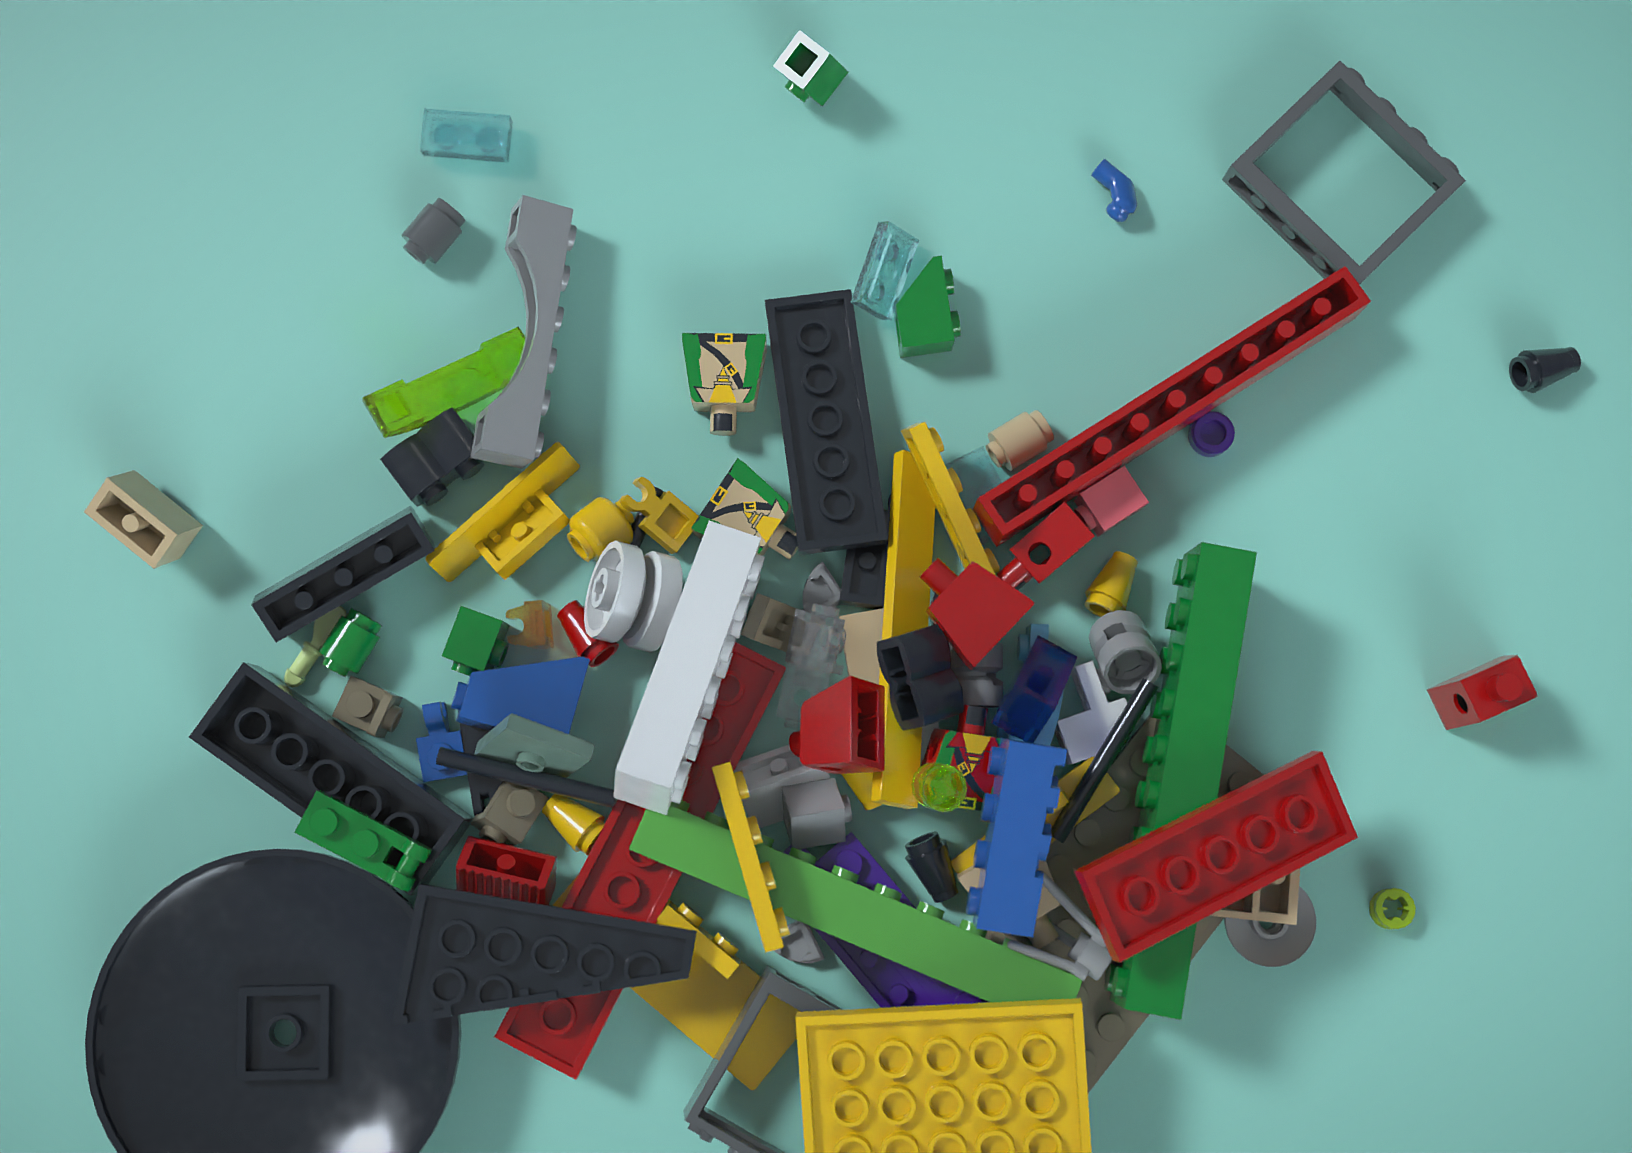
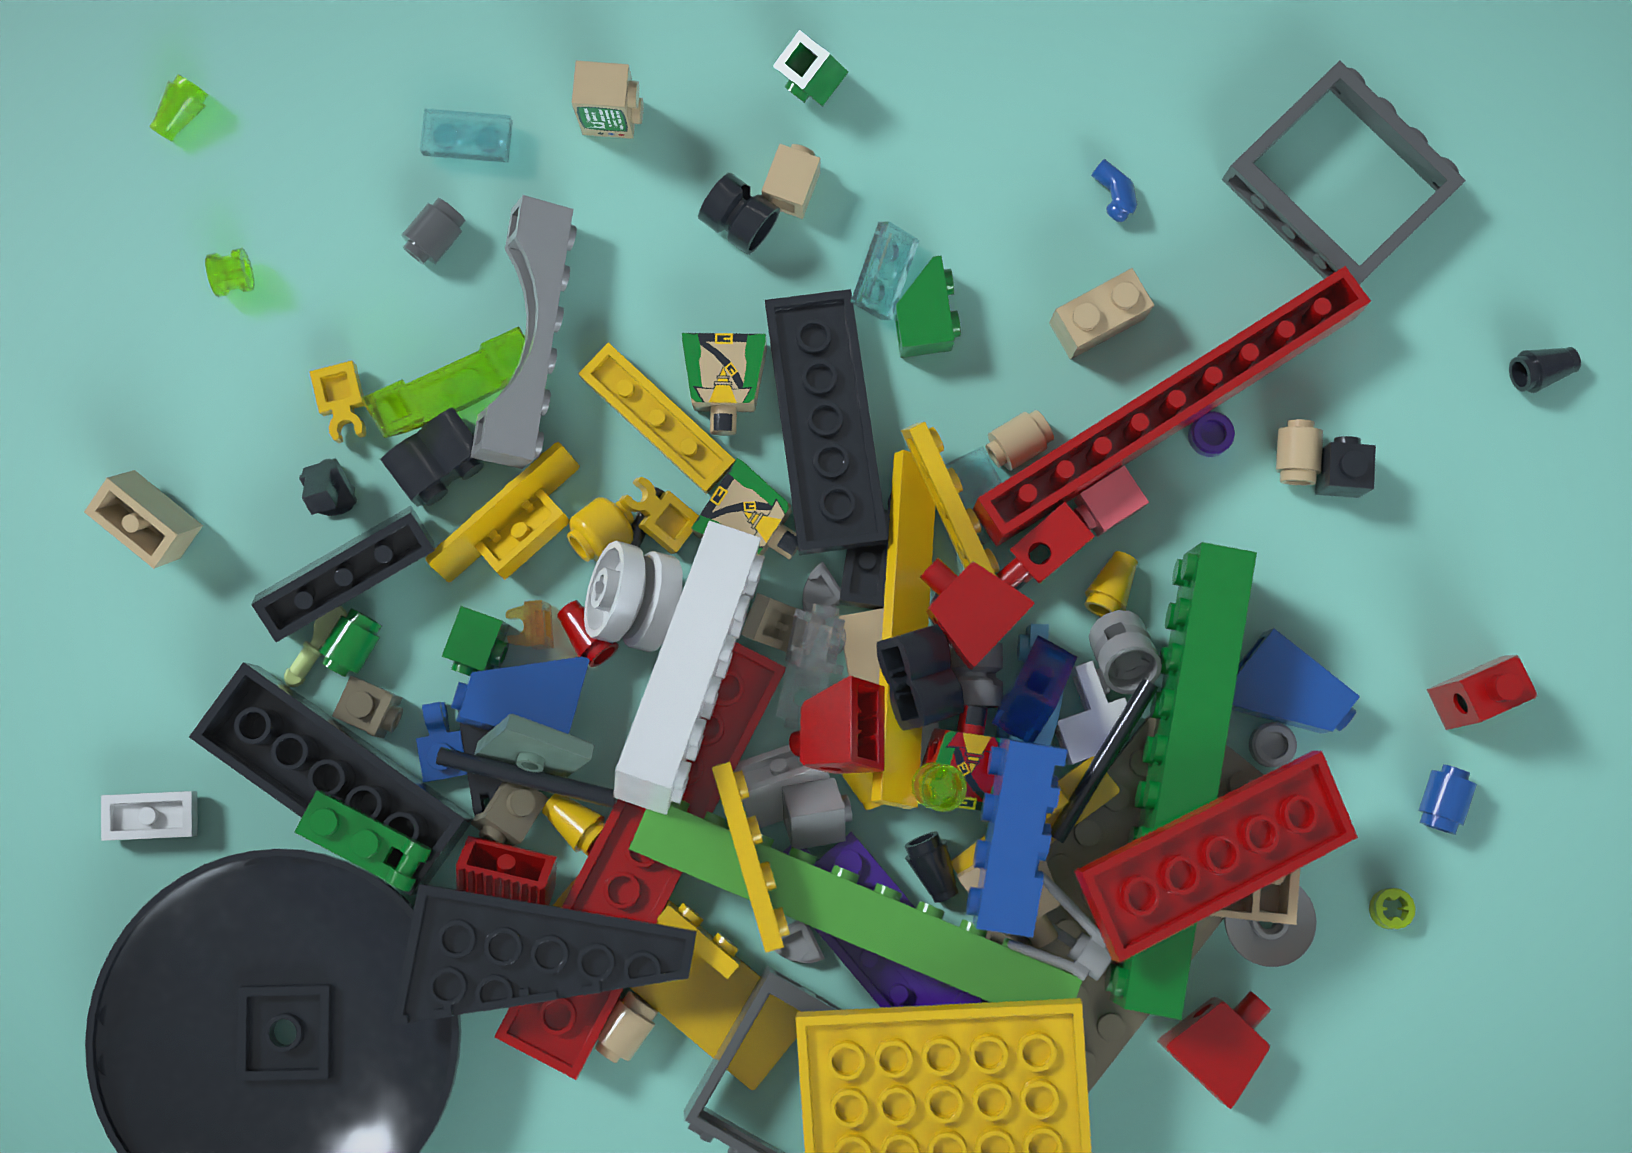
(149, 815): none -> white plate
(178, 107): none -> clear neon green cone
(229, 272): none -> clear neon green wheel
(327, 489): none -> black piece
(339, 393): none -> yellow plate
(606, 99): none -> tan brick
(626, 1028): none -> tan brick
(657, 418): none -> yellow plate
(736, 211): none -> black wheel
(792, 179): none -> tan brick
(1101, 313): none -> tan brick
(1220, 1045): none -> red torso
(1272, 744): none -> light grey tile
(1291, 687): none -> blue slope
(1299, 452): none -> tan brick
(1346, 468): none -> black brick
(1447, 799): none -> blue brick

